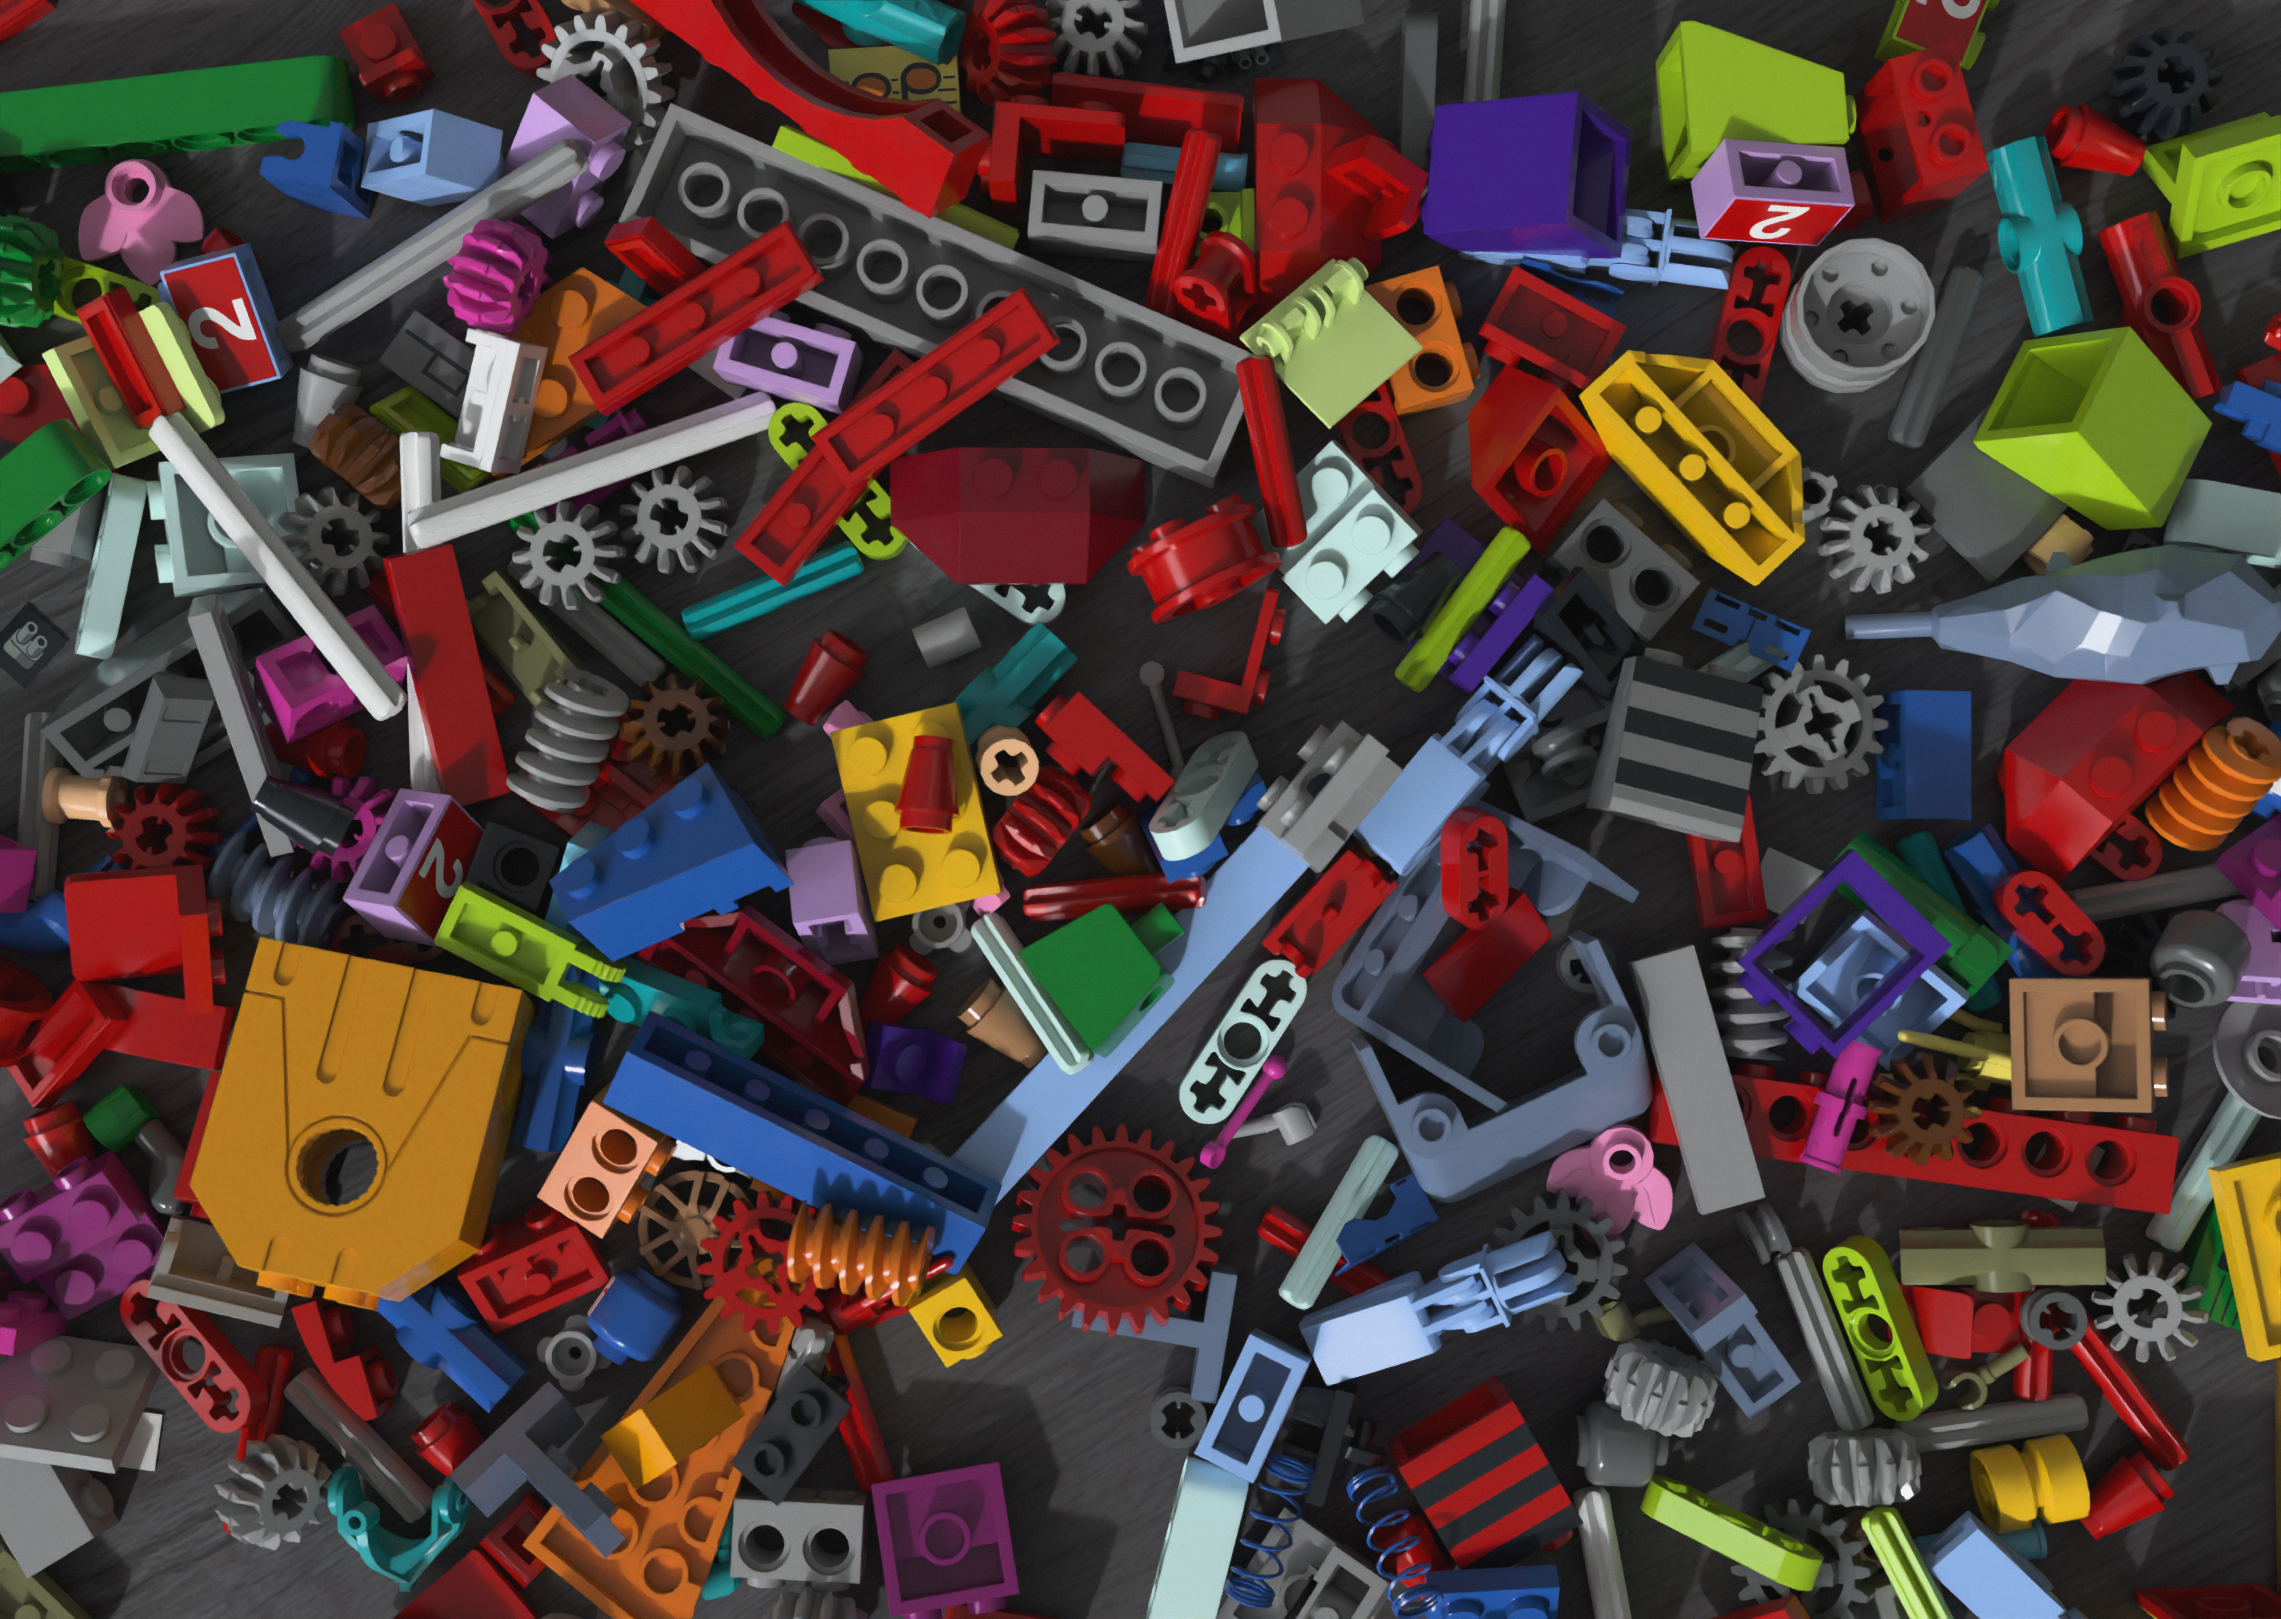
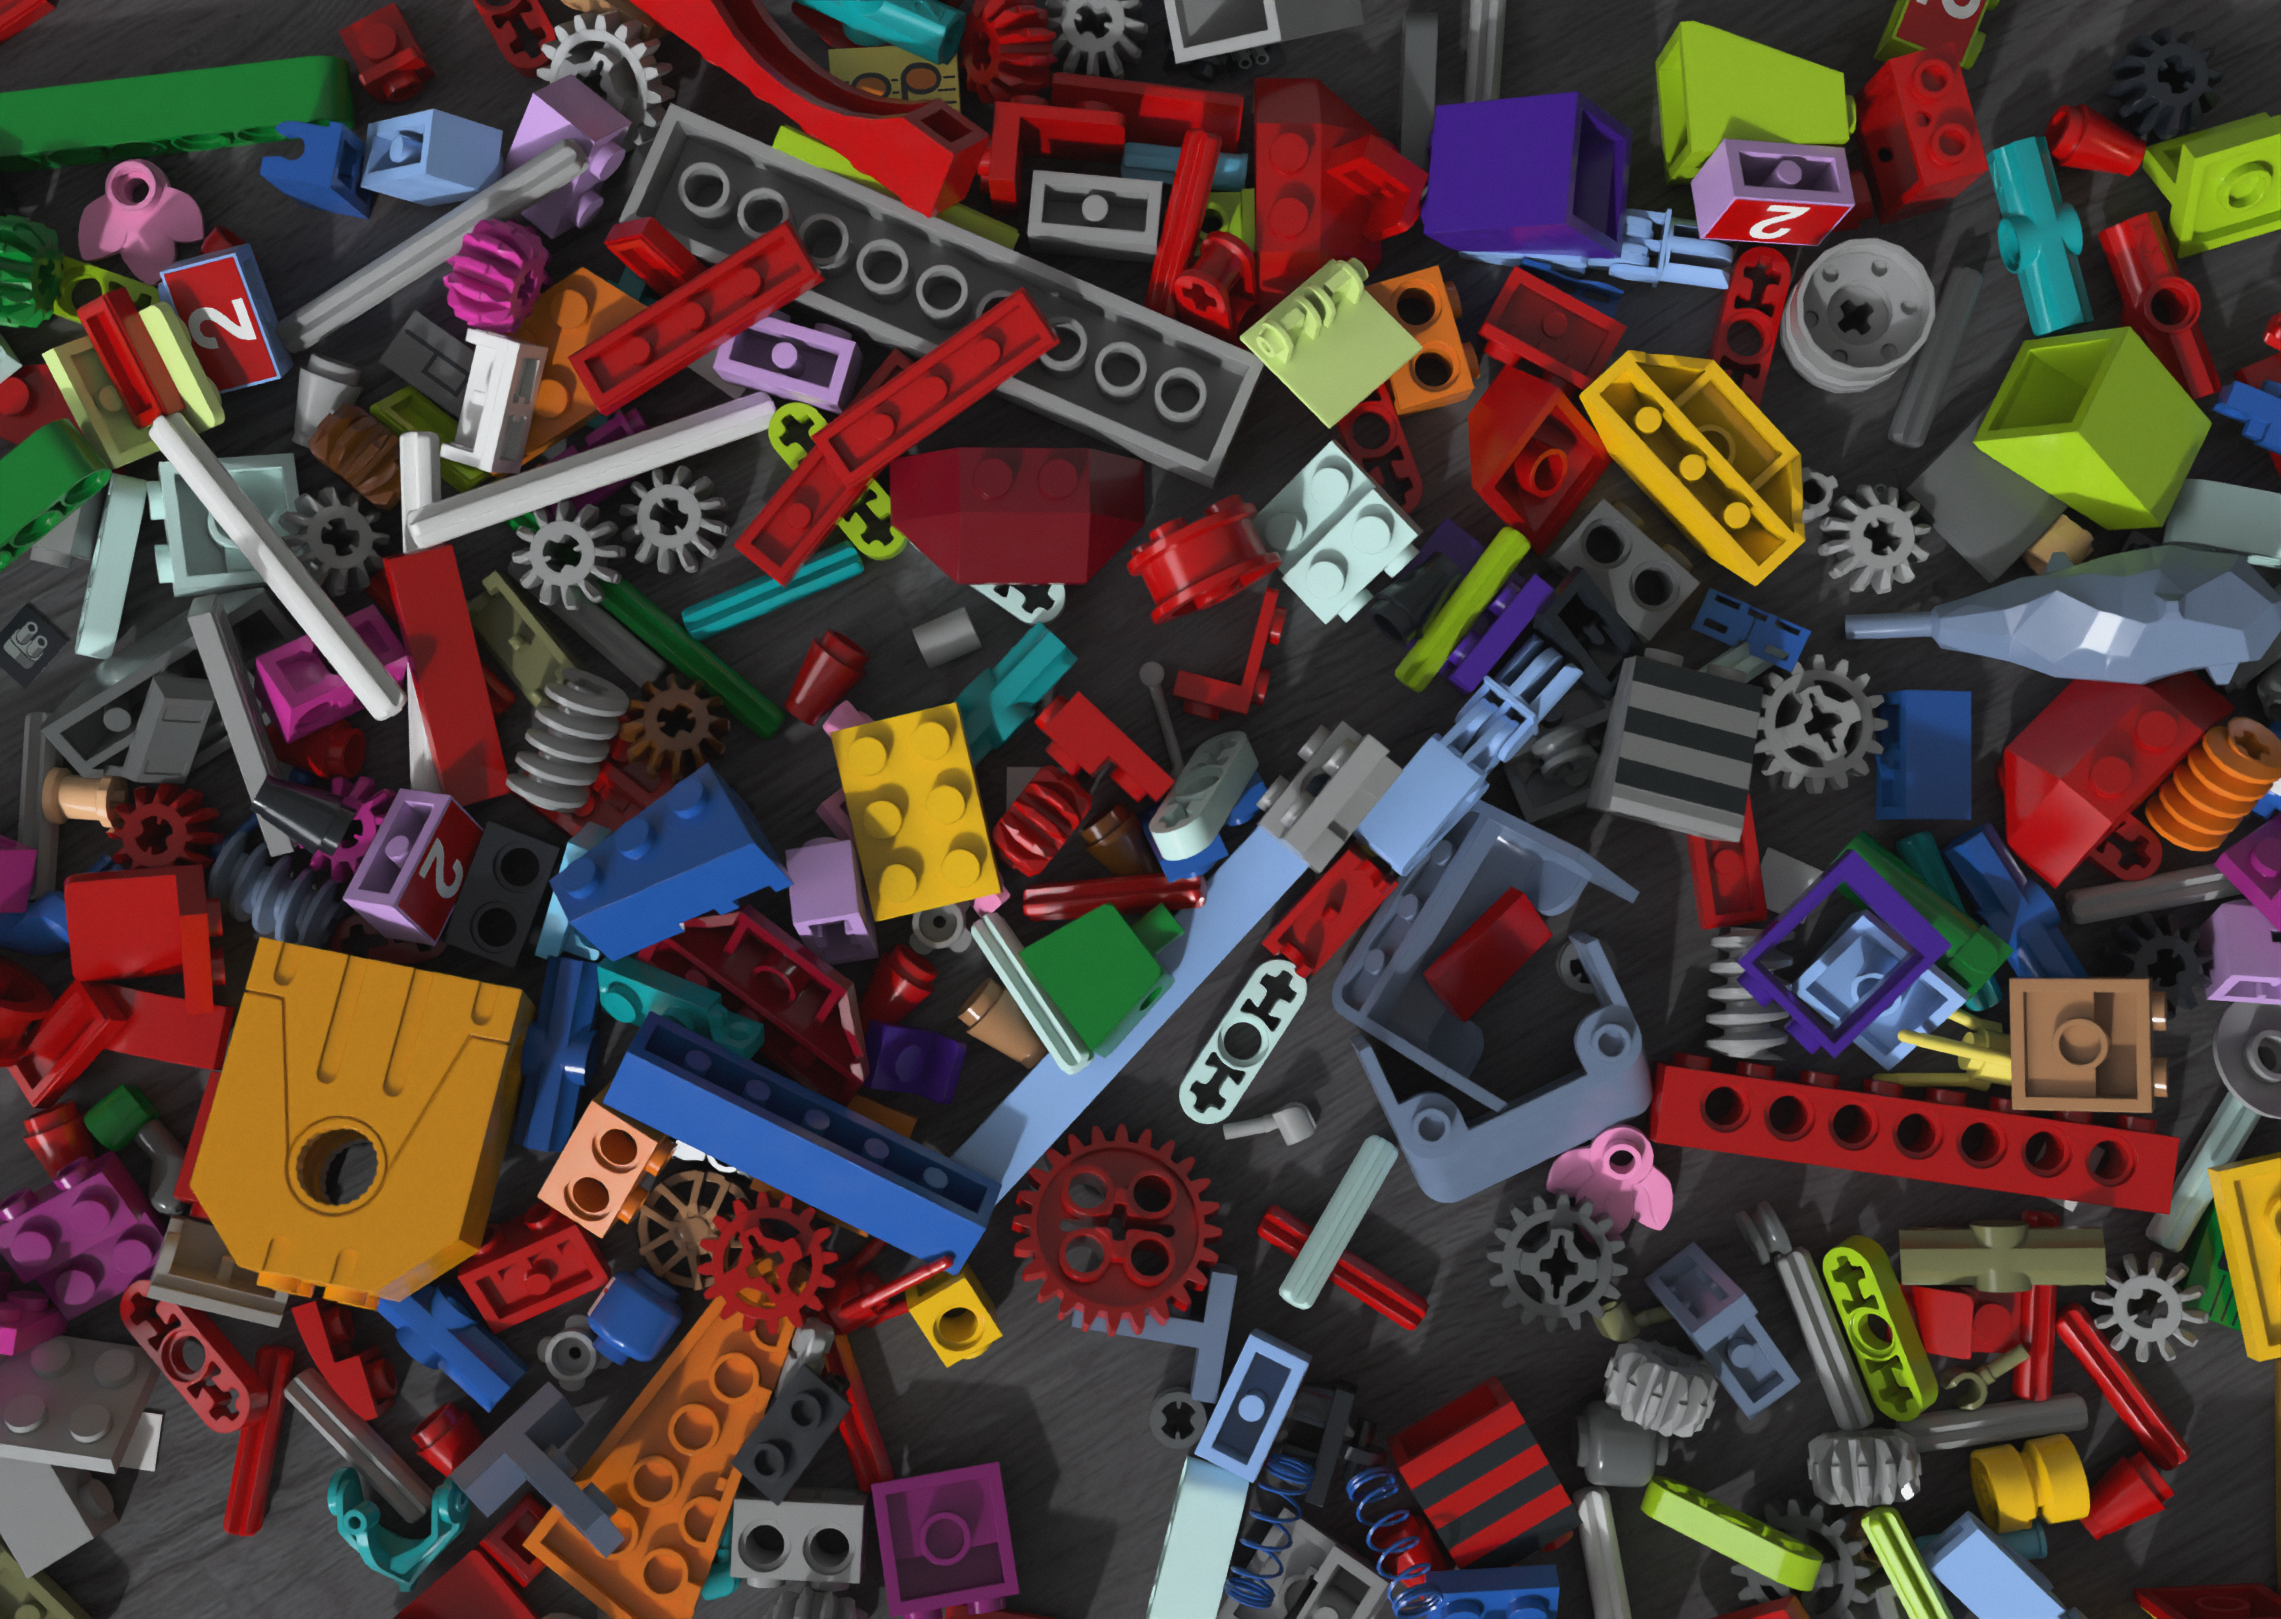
(272, 1491): light grey gear -> none
(524, 949): lime hinge -> none
(672, 1425): light orange slope -> none
(859, 1255): orange piece -> none
(929, 788): red cone -> none
(996, 775): light nougat bush -> none
(1215, 1151): dark pink hinge -> none
(1271, 451): red axle -> none
(1400, 1316): light blue arm -> none
(1407, 1213): blue piece -> none
(1469, 869): red beam -> none
(1696, 1079): light grey tile -> none
(1840, 1107): dark pink pin -> none
(1944, 1097): reddish brown gear -> none
(2059, 913): red beam -> none
(2069, 1333): dark grey bush -> none
(2200, 958): dark grey head -> none

